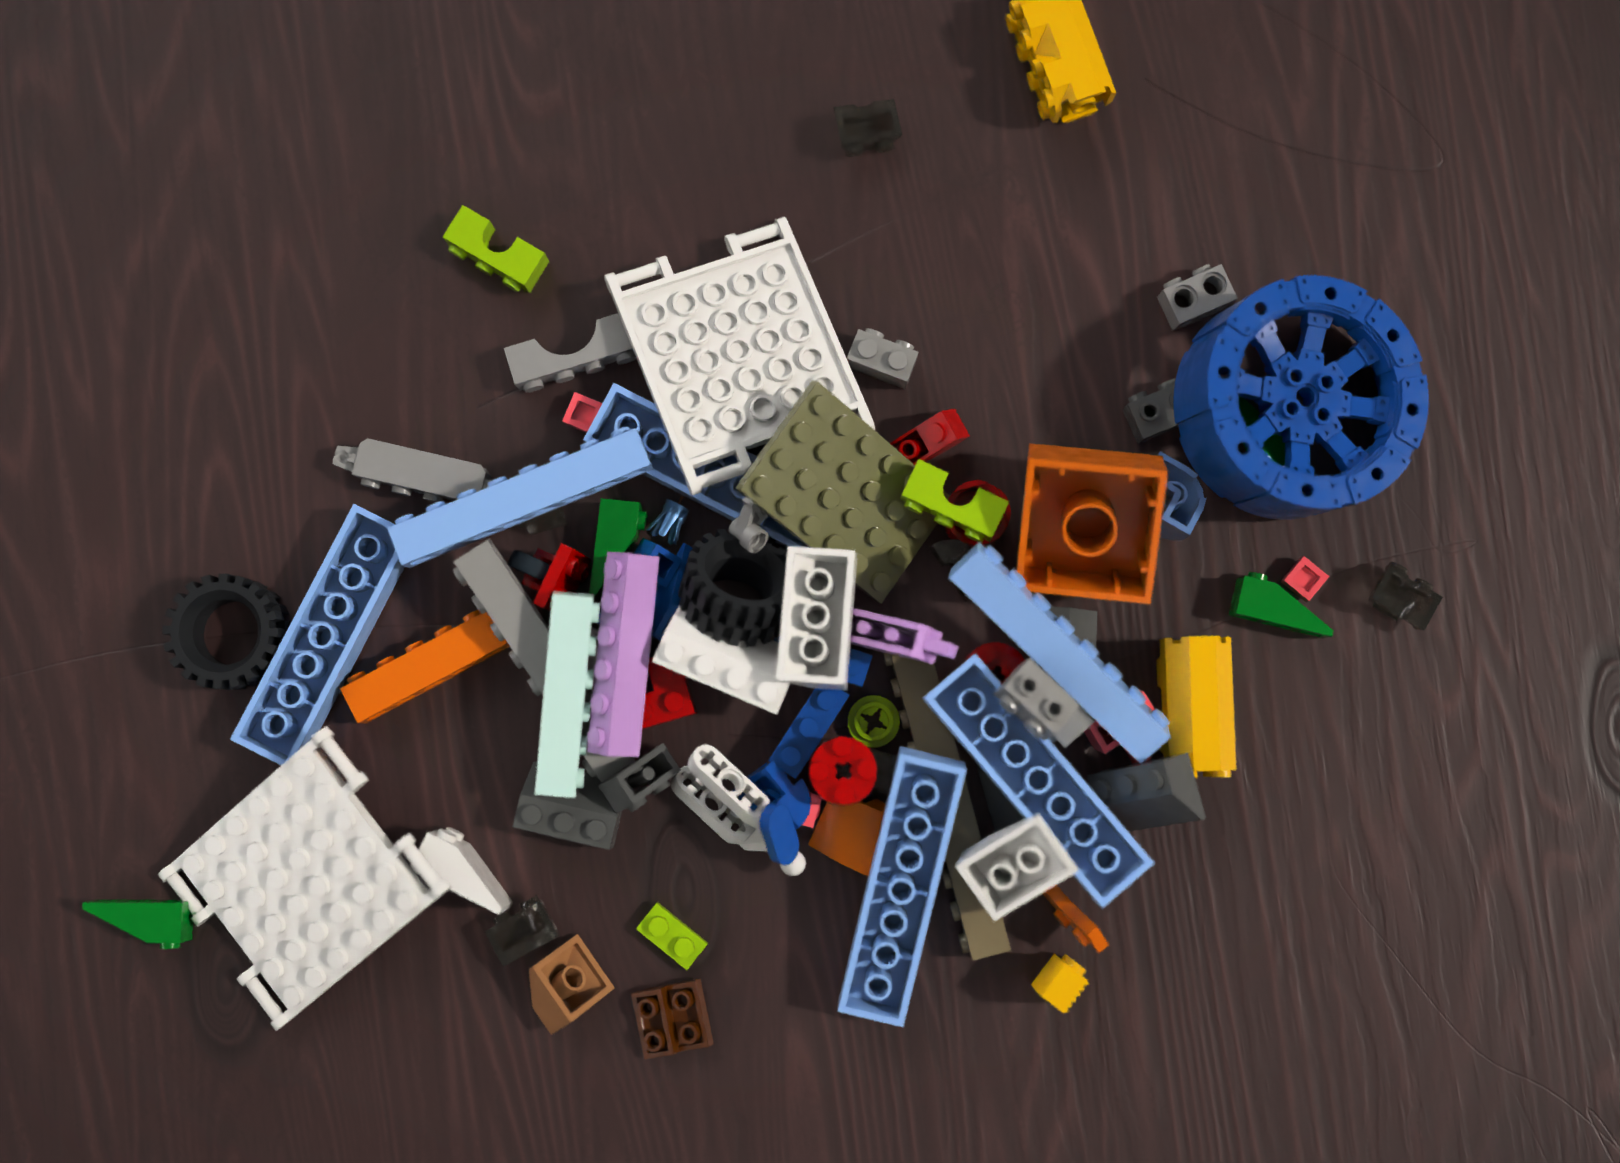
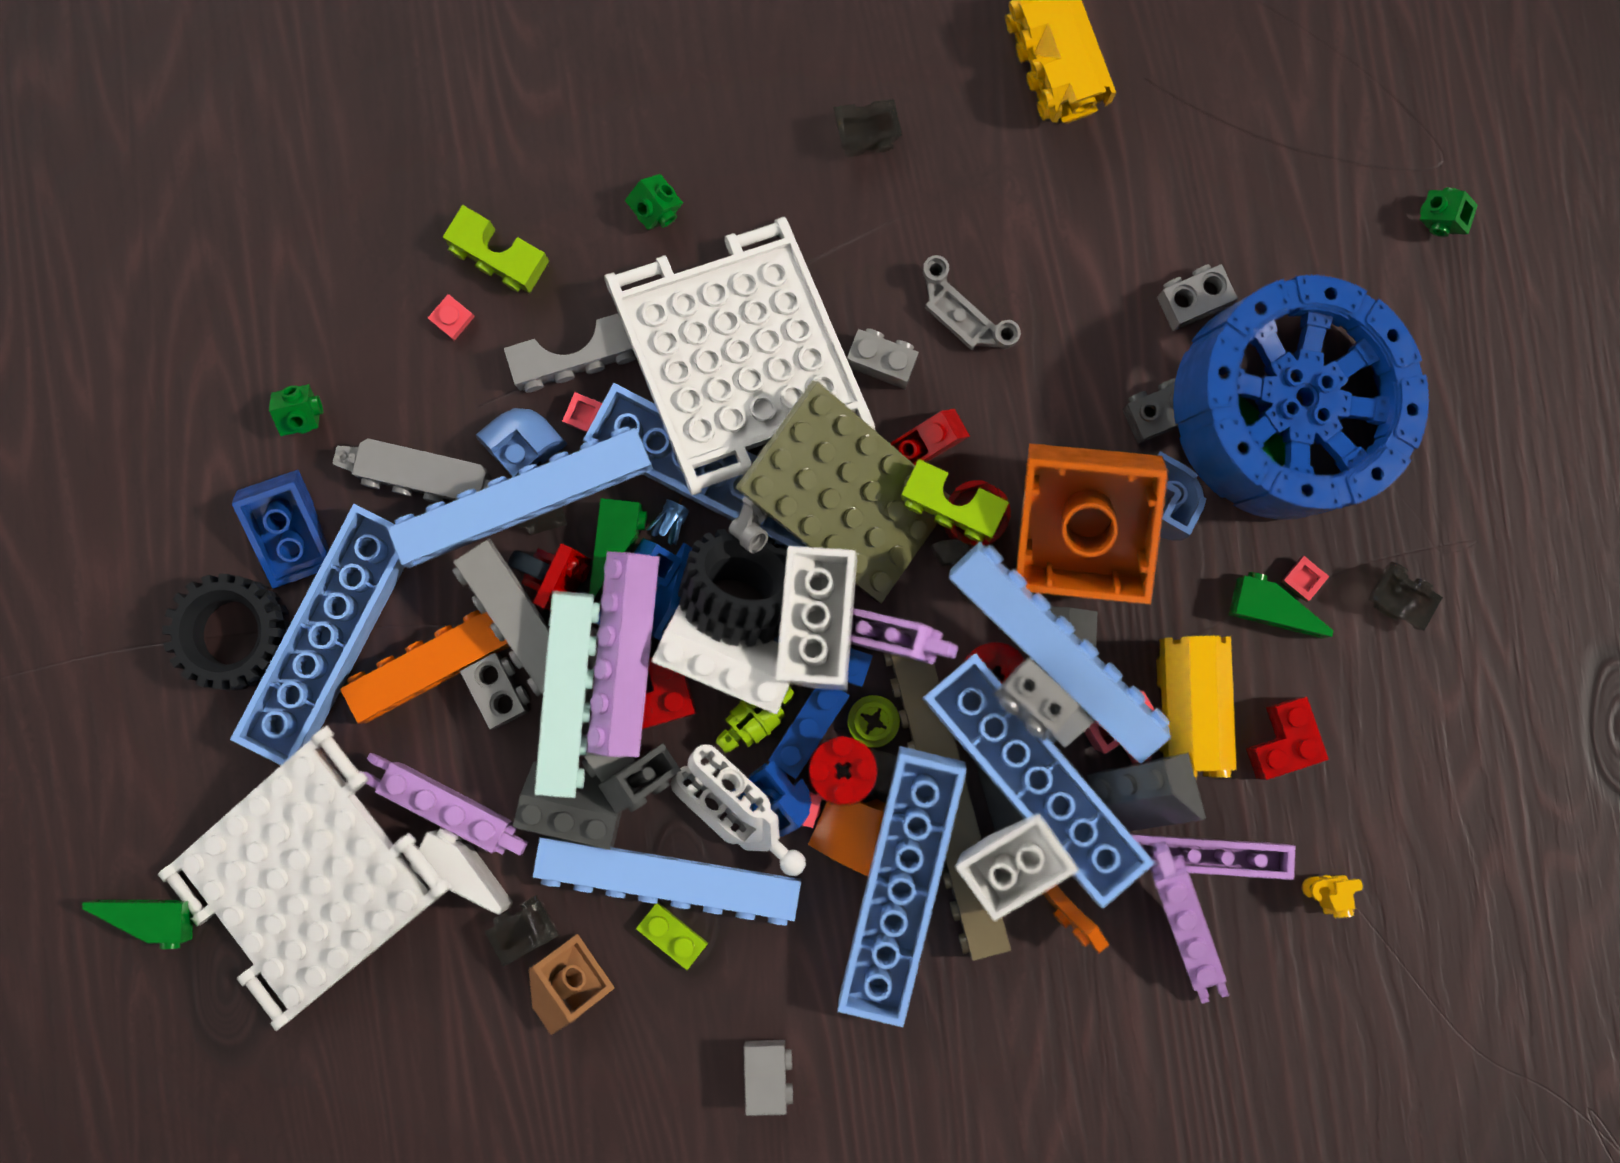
(282, 527): none -> blue slope
(295, 409): none -> green brick
(445, 807): none -> lavender hinge
(451, 317): none -> coral plate
(488, 695): none -> light grey brick
(520, 439): none -> medium blue brick
(654, 202): none -> green brick
(667, 878): none -> light blue brick
(672, 1018): reddish brown slope -> none
(750, 724): none -> lime piece
(766, 1077): none -> light grey brick
(779, 833): blue tile -> none
(960, 315): none -> light grey plate
(1060, 981): yellow brick -> none
(1188, 922): none -> lavender hinge
(1226, 856): none -> lavender brick
(1296, 741): none -> red brick
(1333, 893): none -> yellow piece
(1448, 212): none -> green brick

